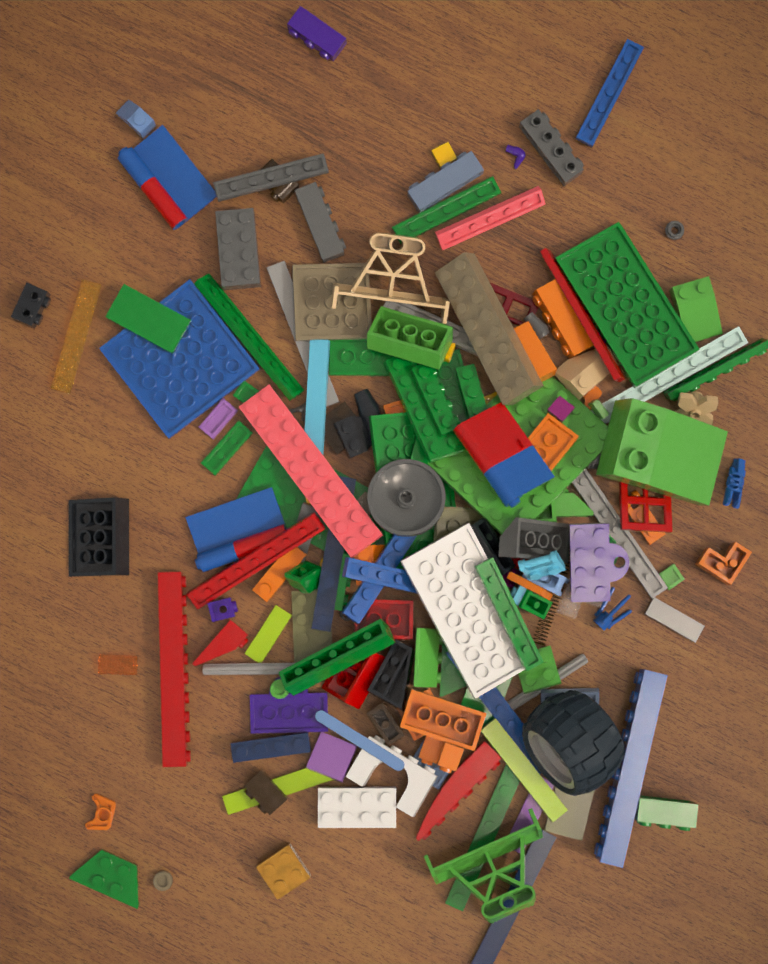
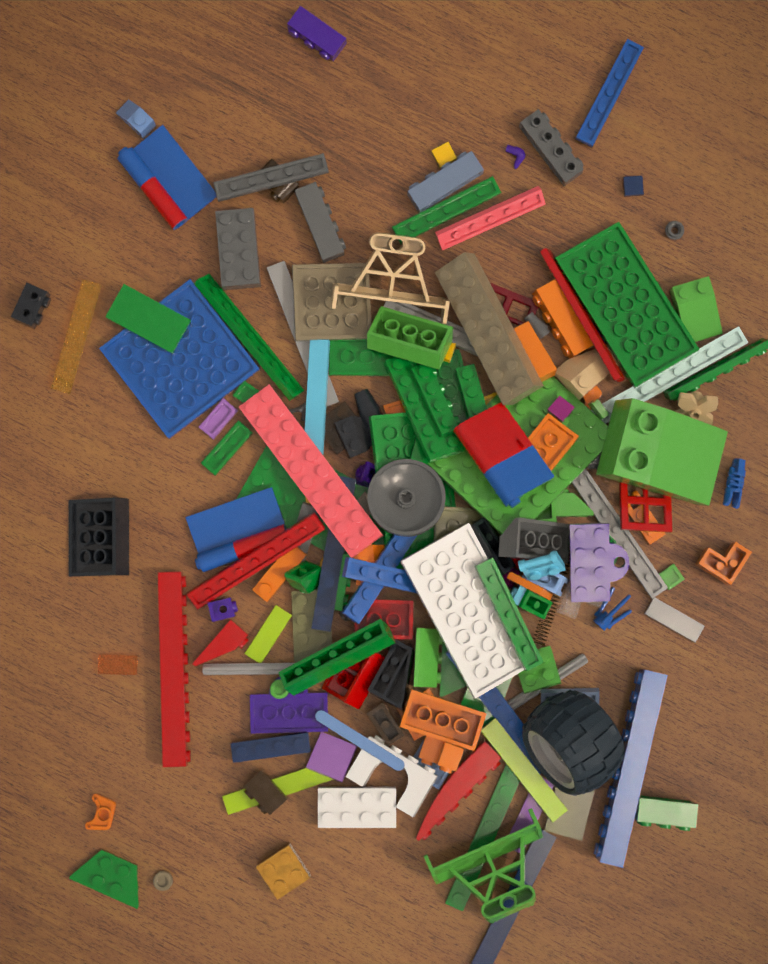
(364, 474): none -> dark purple brick
(633, 186): none -> dark blue tile

